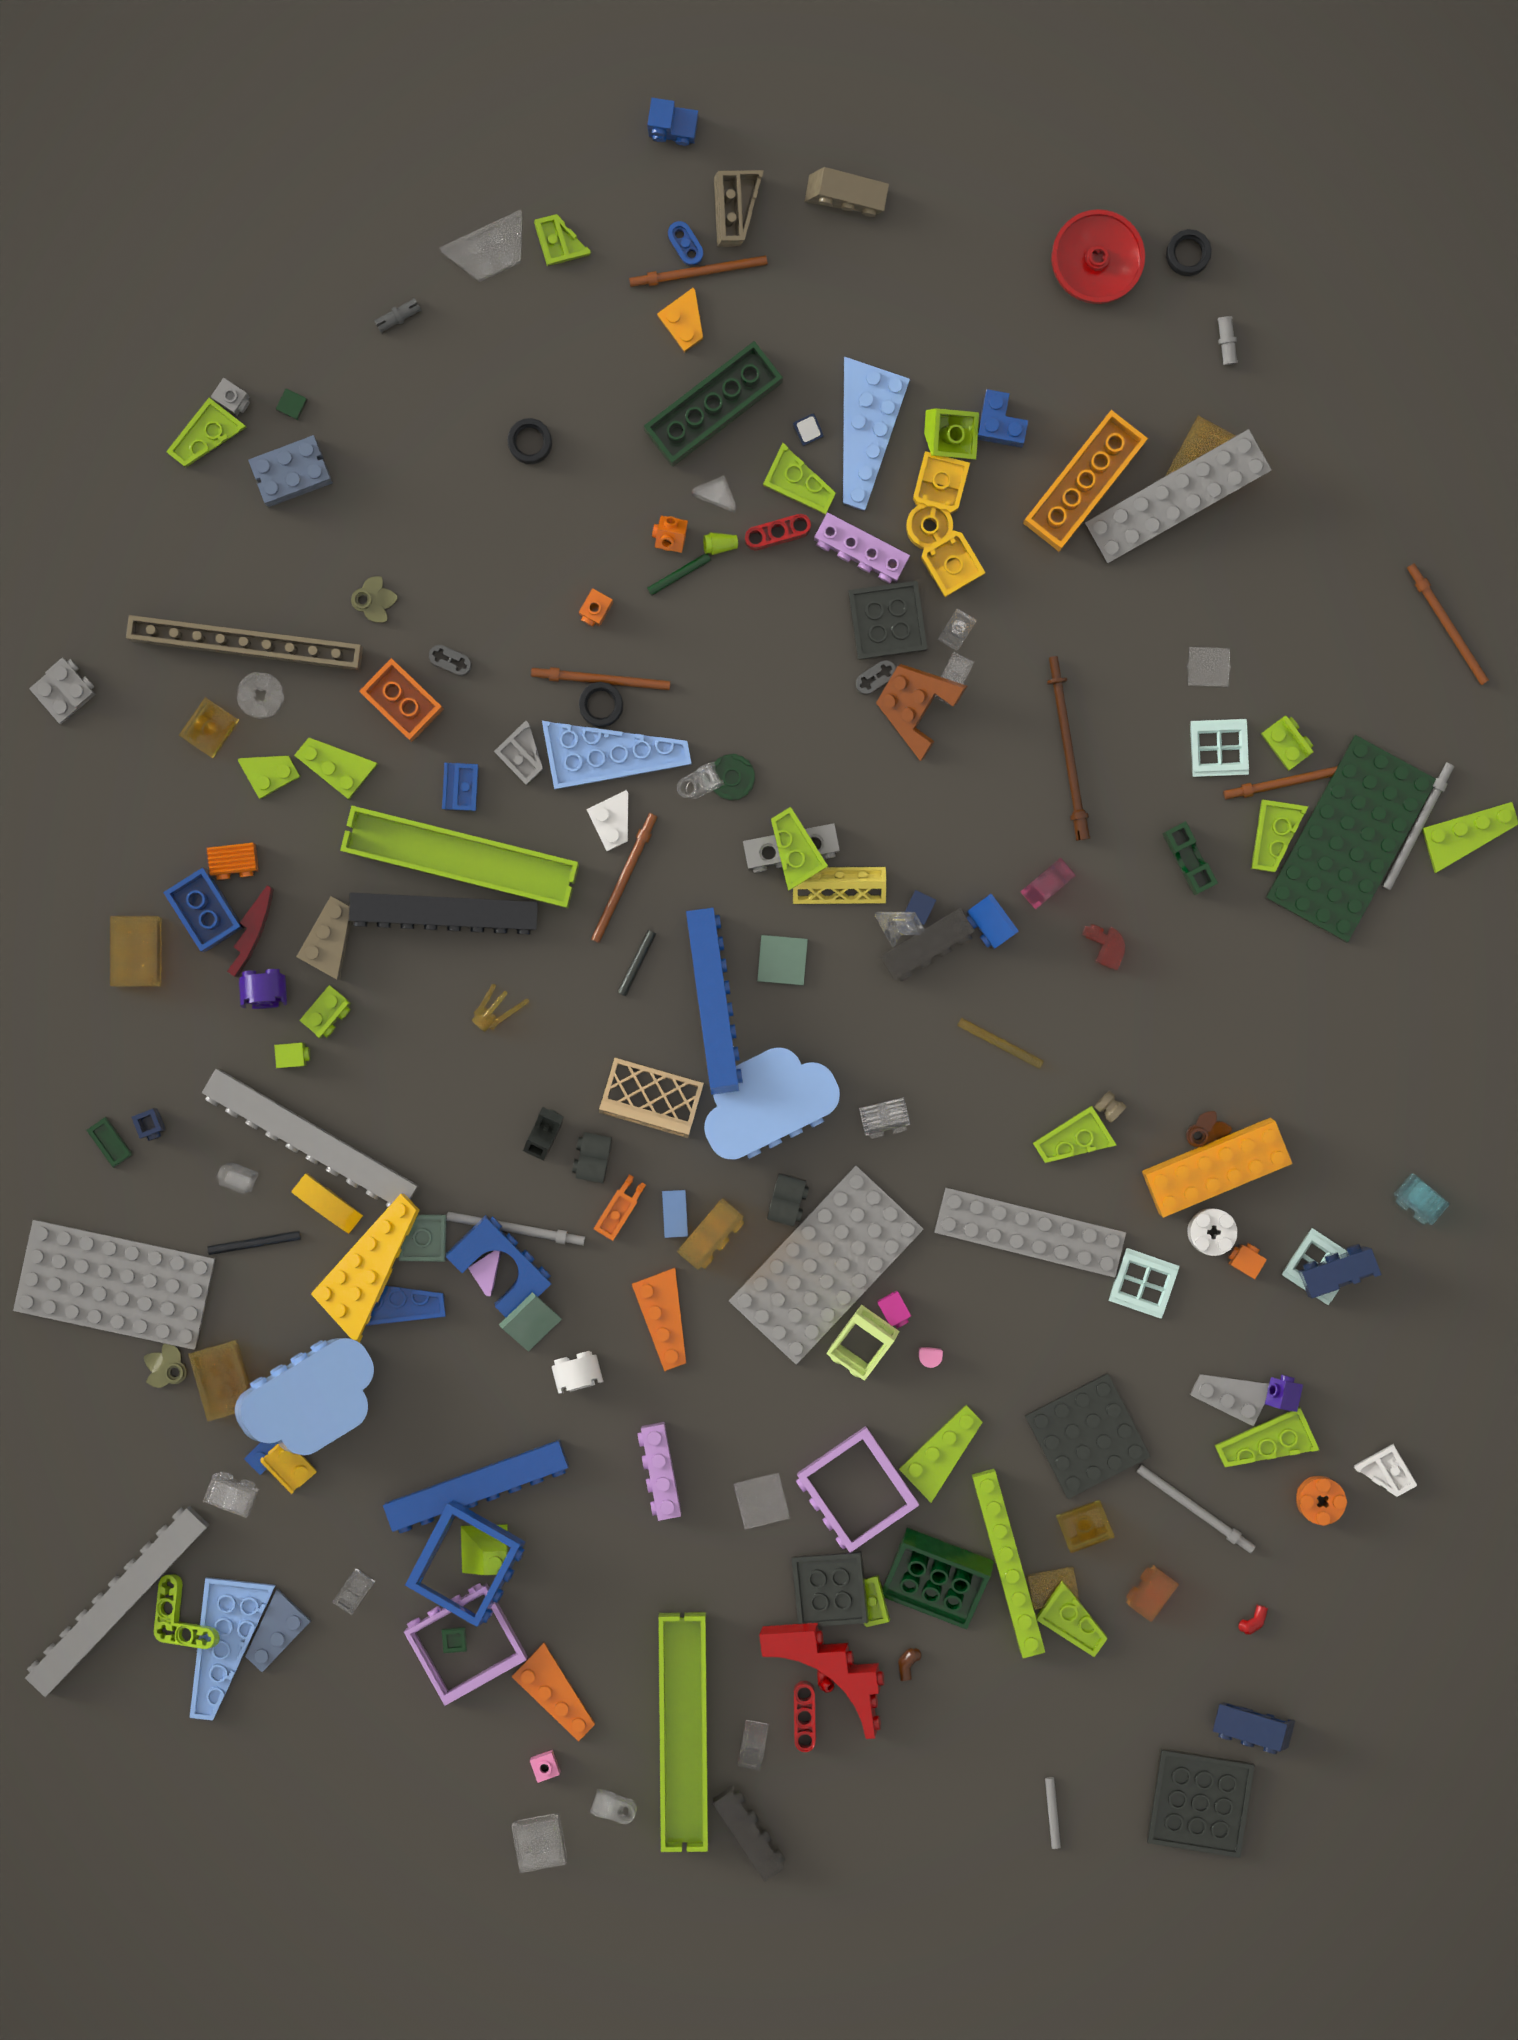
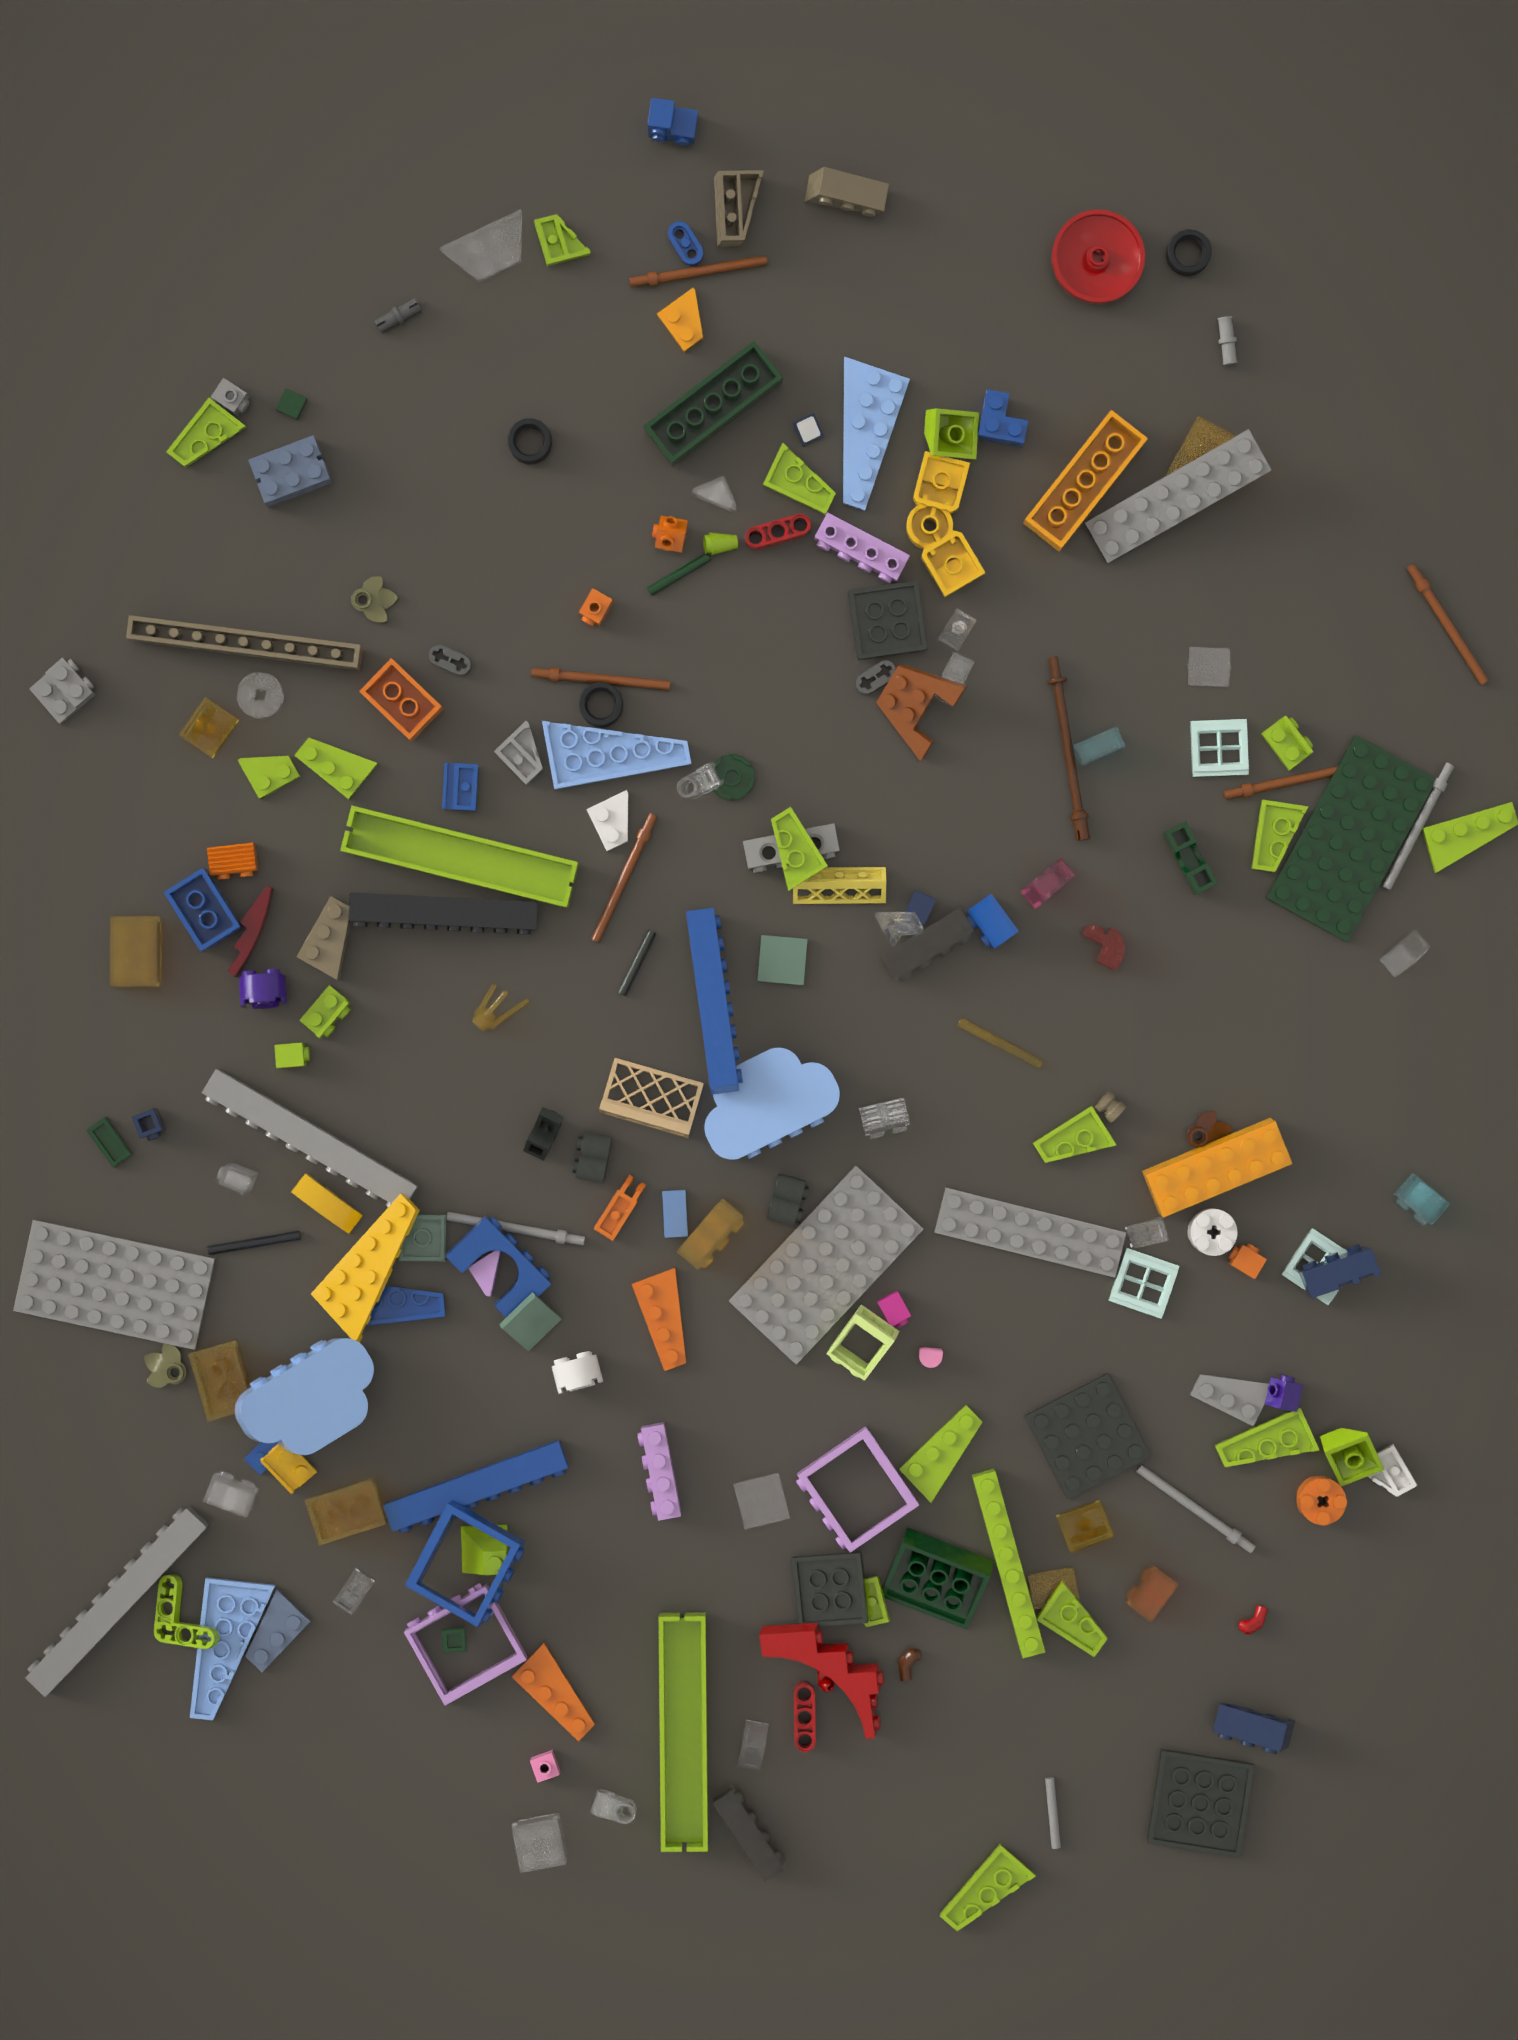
(346, 1511): none -> clear yellow brick
(989, 1884): none -> lime wing
(1098, 746): none -> clear light blue brick
(1147, 1233): none -> clear slope
(1351, 1455): none -> lime slope
(1405, 953): none -> clear slope

